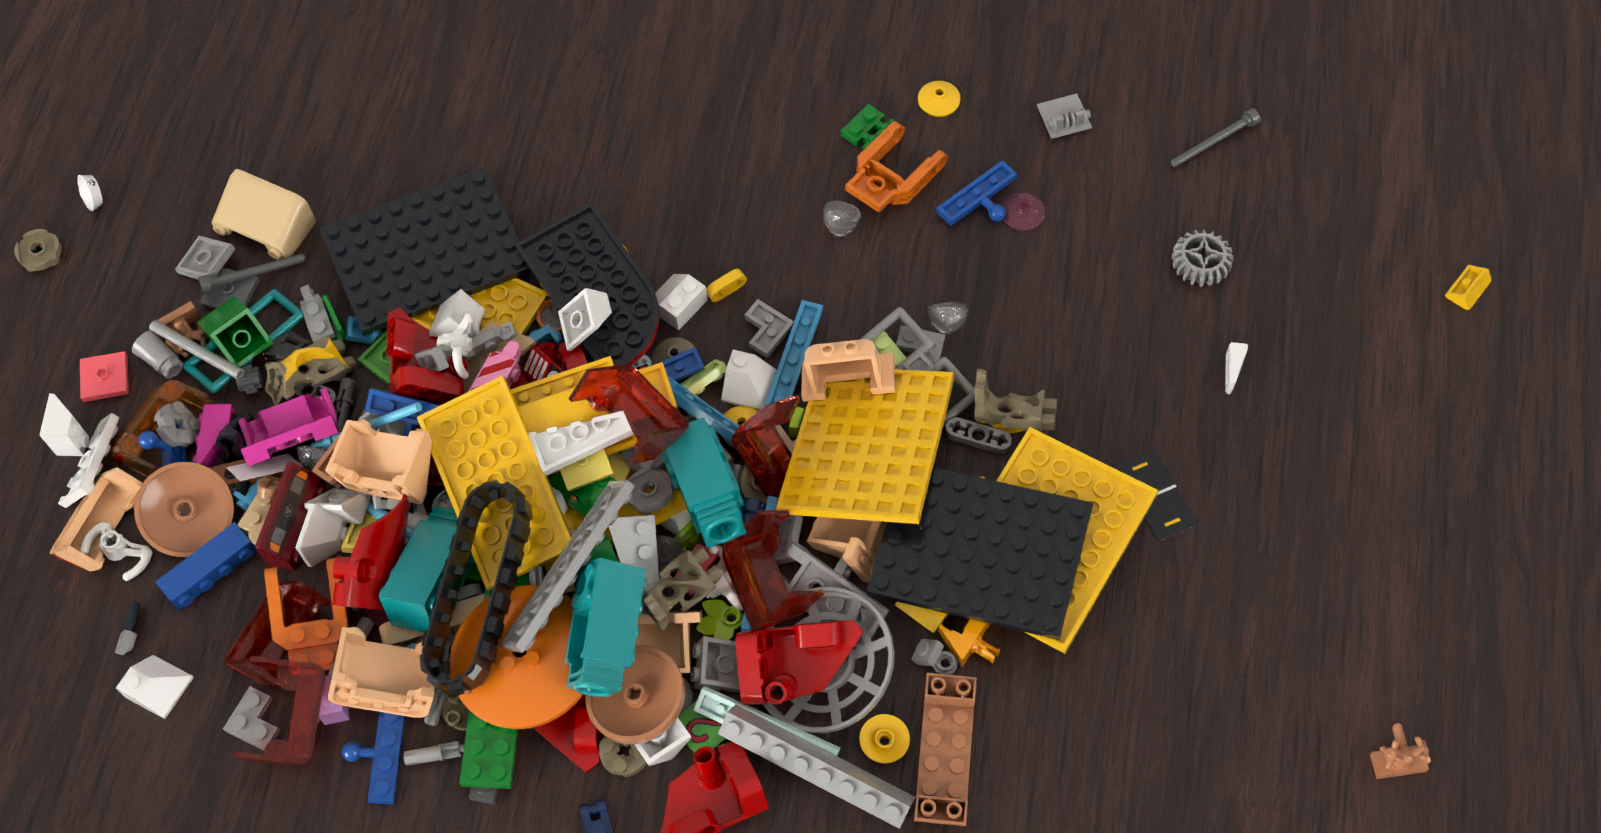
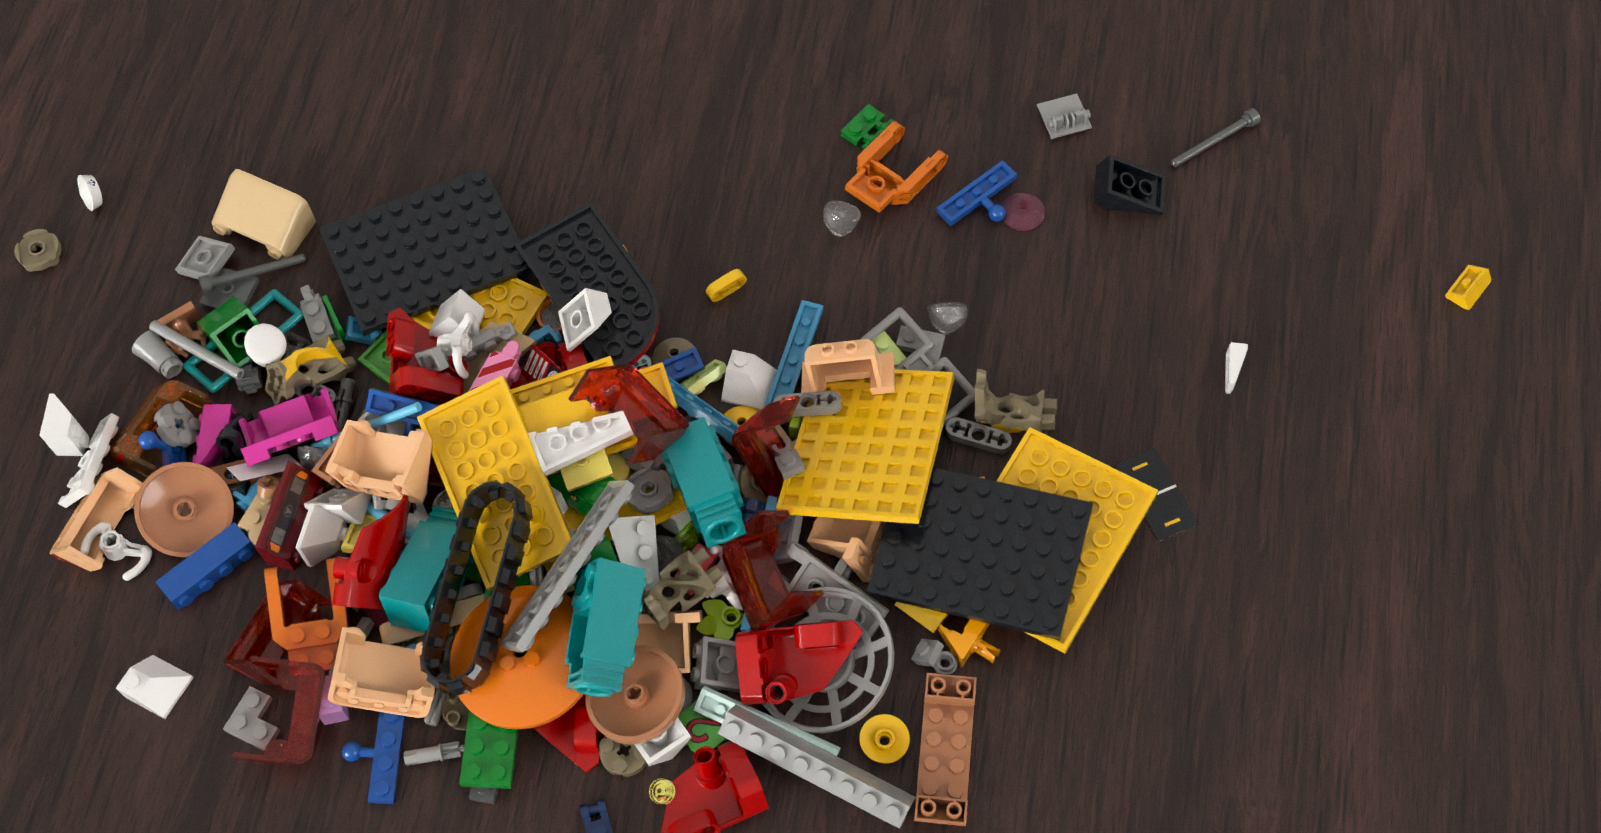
(104, 376): coral plate -> none
(127, 637): piece -> none
(265, 344): none -> white piece
(662, 791): none -> clear yellow tile
(680, 299): white slope -> none
(772, 327): light grey plate -> none
(788, 460): none -> light grey plate
(823, 397): none -> light grey beam
(942, 104): yellow dish -> none
(1128, 187): none -> black slope
(1190, 263): light grey gear -> none
(1400, 757): nougat piece -> none

